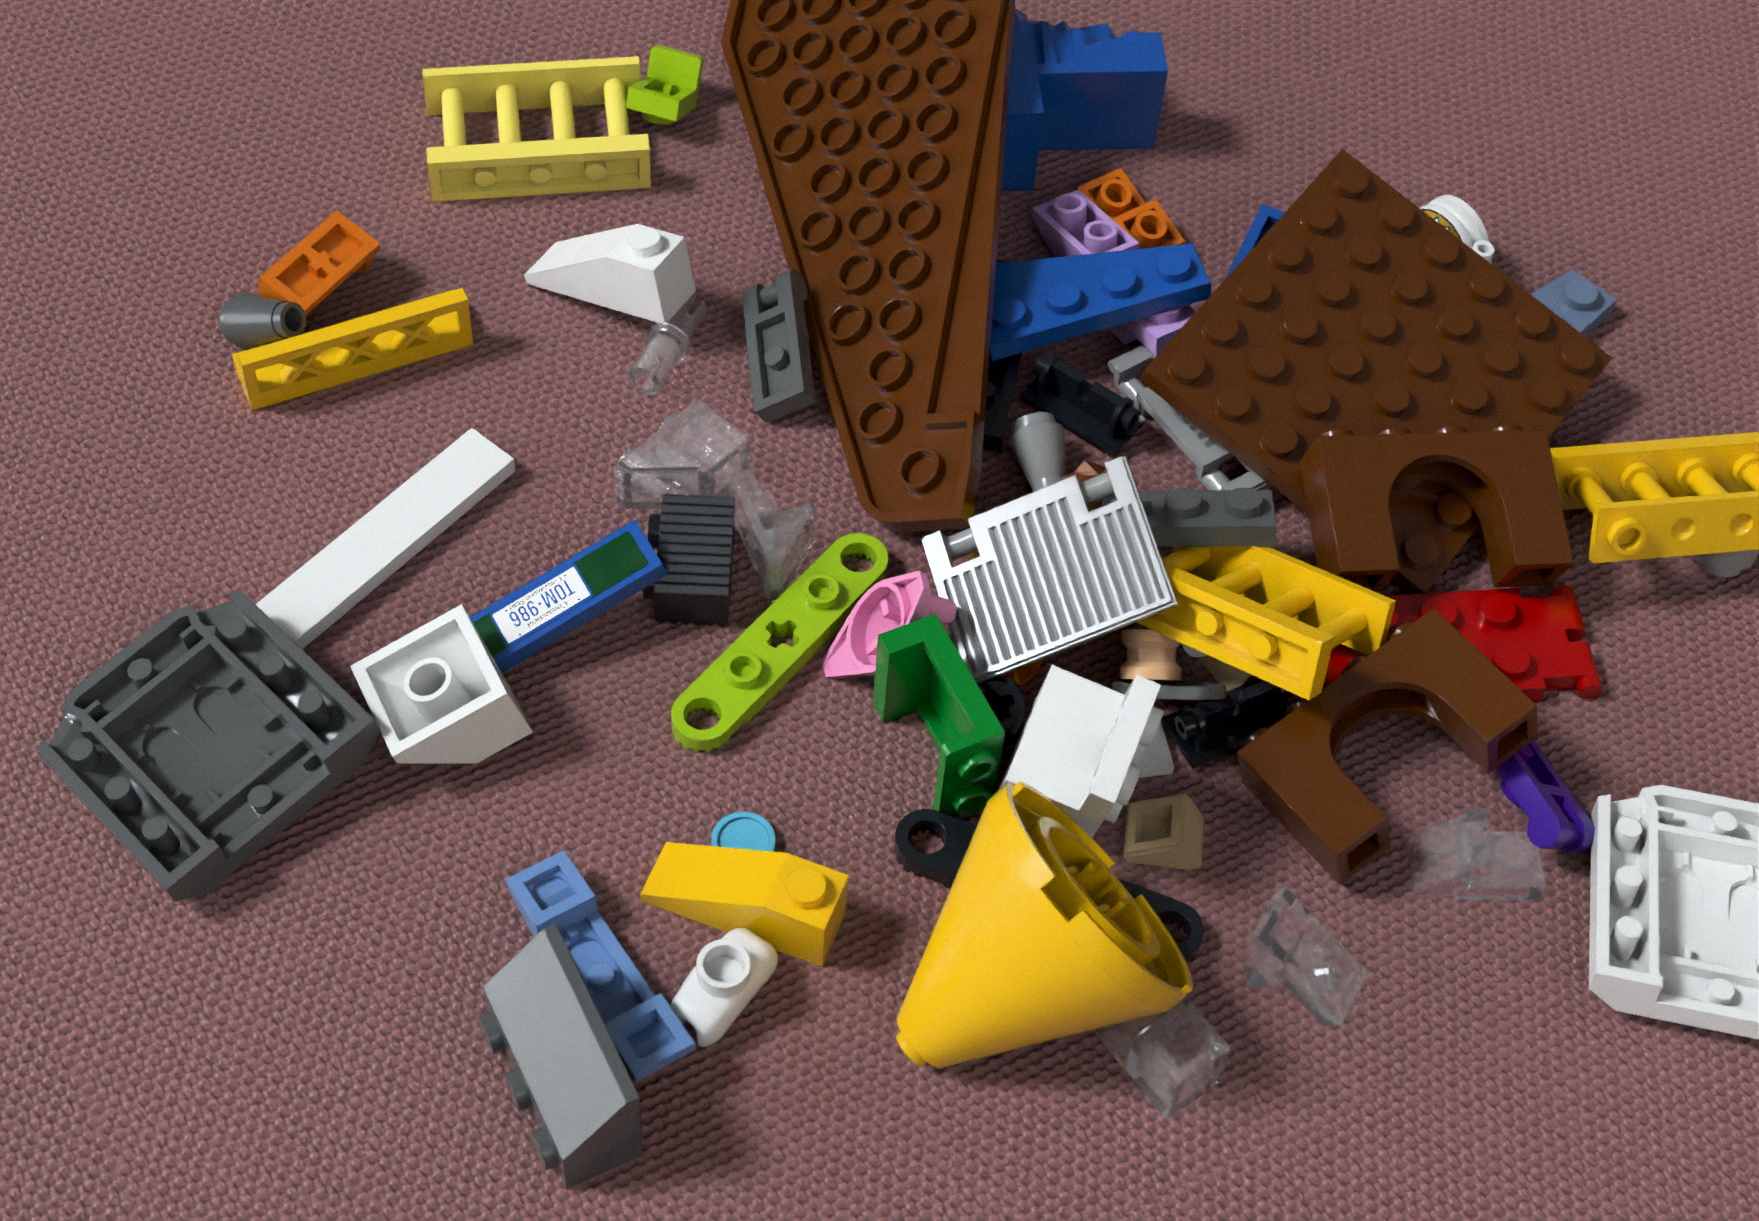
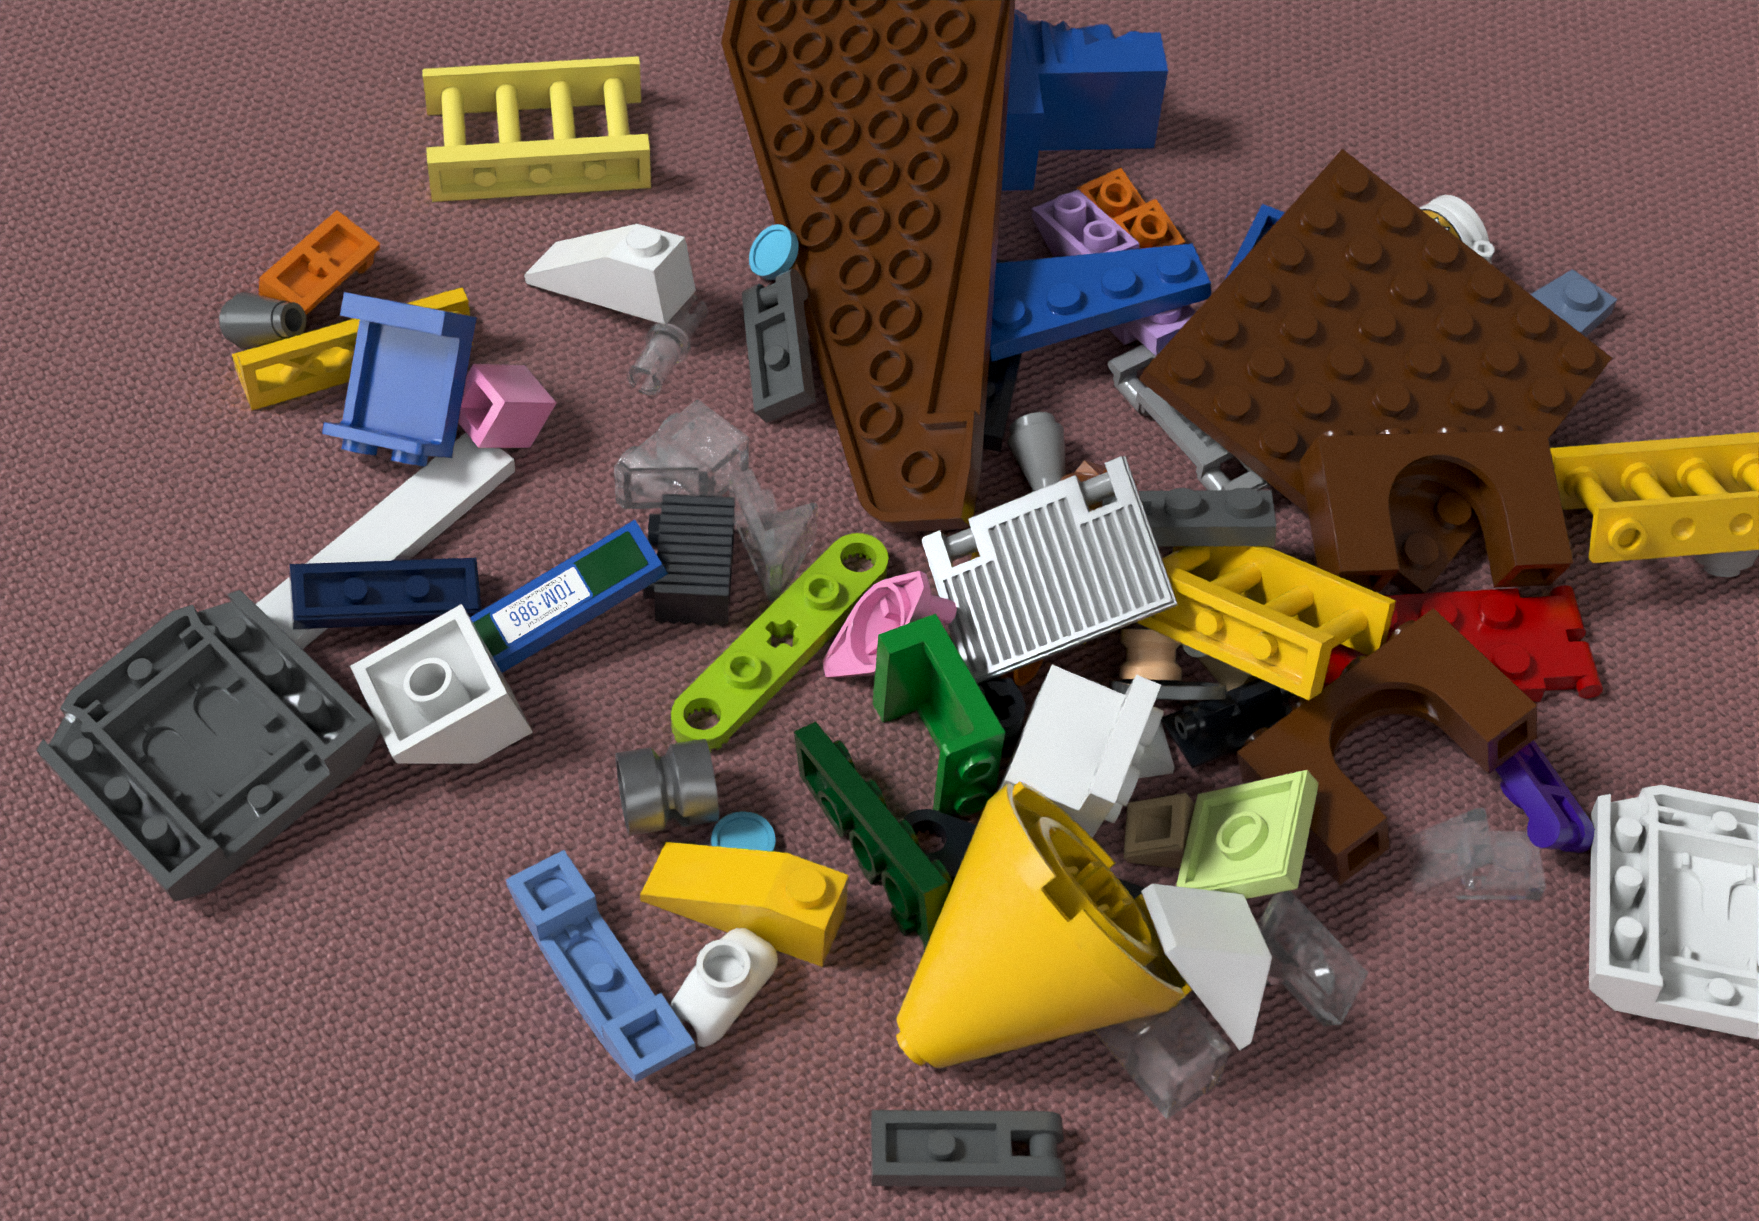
(381, 592): none -> dark blue tile
(404, 379): none -> panel
(503, 406): none -> bright pink brick
(561, 1062): slope -> none
(667, 787): none -> flat silver wheel
(669, 86): lime bracket -> none
(773, 252): none -> medium azure piece
(882, 845): none -> dark green wing
(966, 1149): none -> dark grey plate
(1082, 407): black hinge -> none
(1216, 951): none -> white slope
(1250, 836): none -> yellowish green tile

